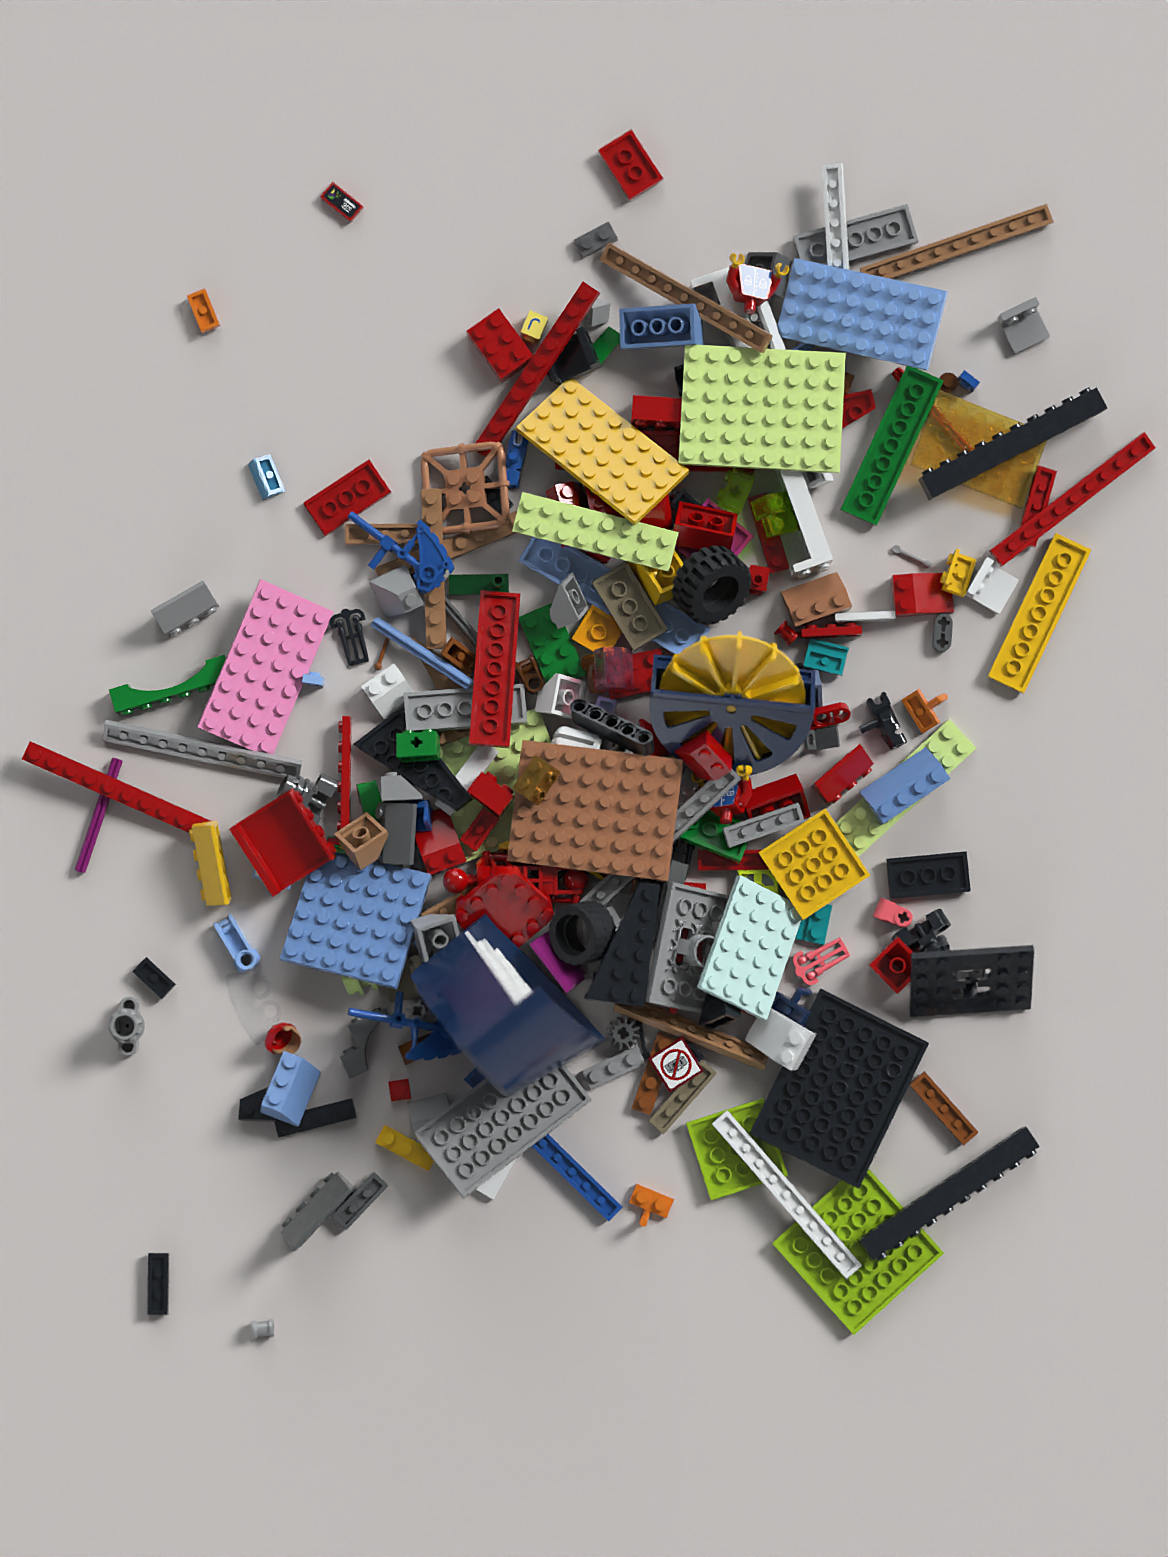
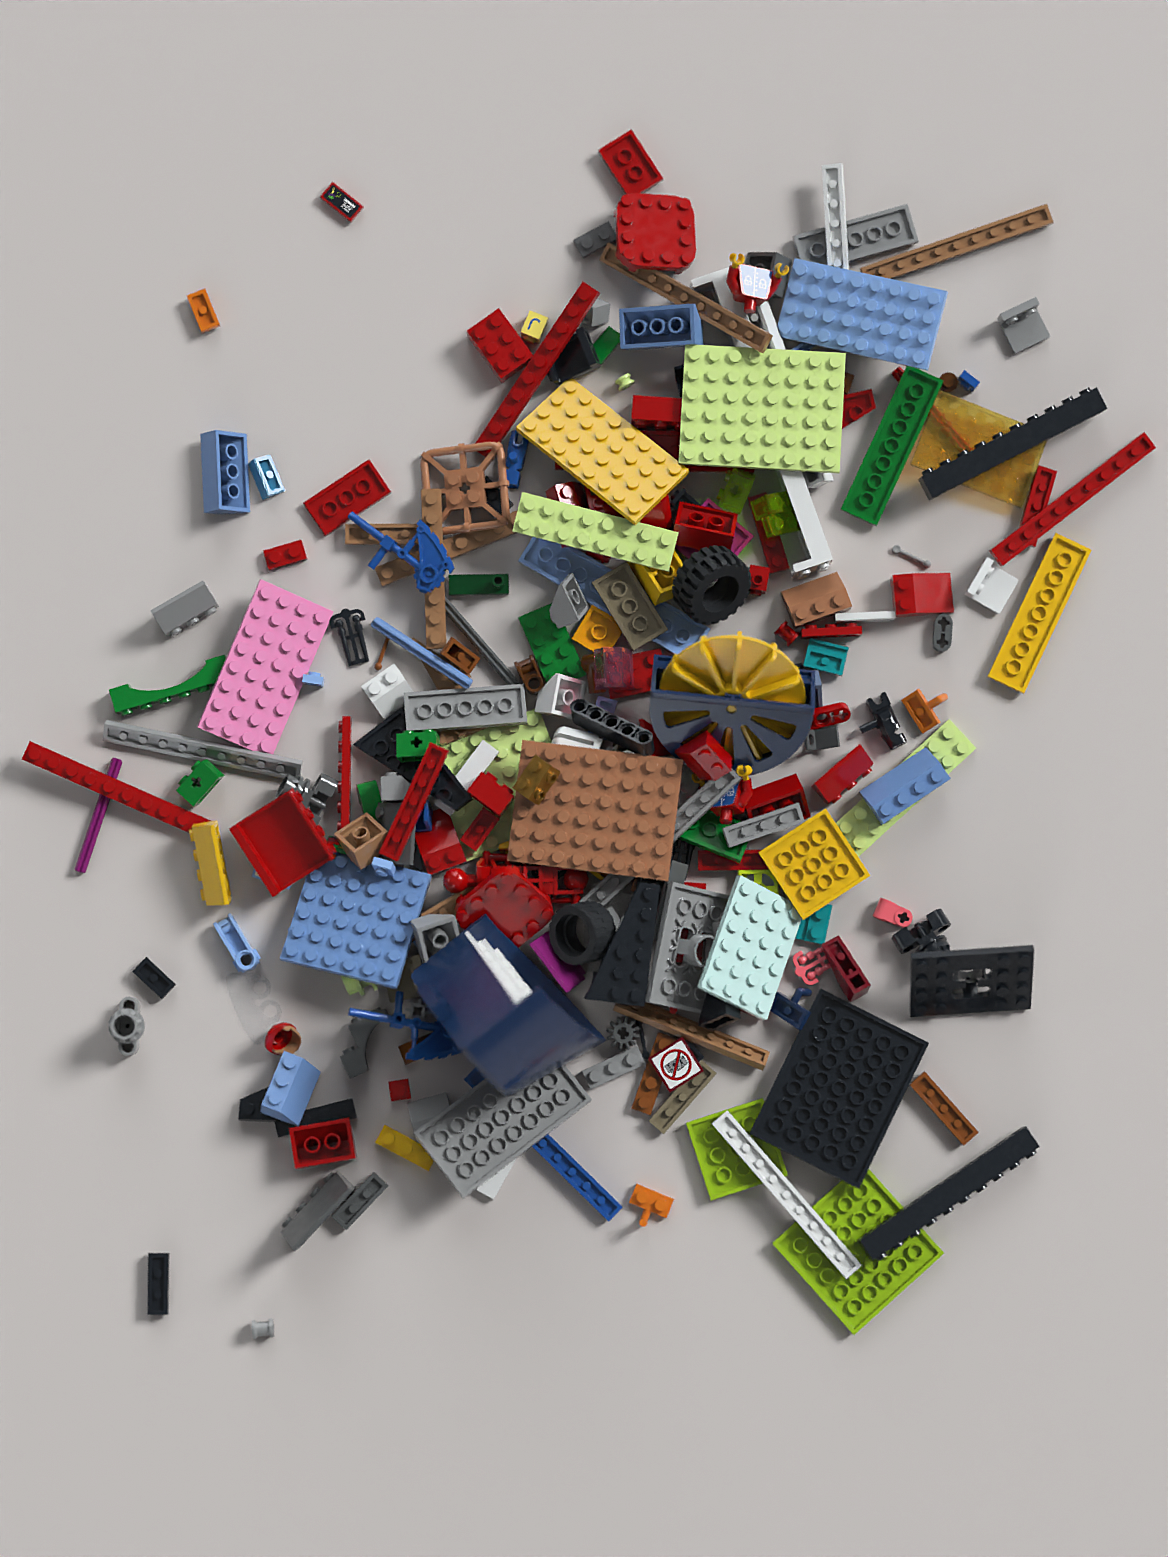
(209, 778): none -> green brick
(225, 472): none -> medium blue slope
(285, 555): none -> red plate
(322, 1143): none -> red slope
(383, 867): none -> light blue plate
(396, 592): light grey slope -> none
(414, 801): none -> red plate
(494, 669): red plate -> none
(624, 382): none -> yellowish green bush
(655, 232): none -> red plate
(781, 1039): white slope -> none
(845, 969): none -> dark red slope
(893, 965): red slope -> none
(928, 875): black plate -> none
(958, 573): yellow bracket -> none

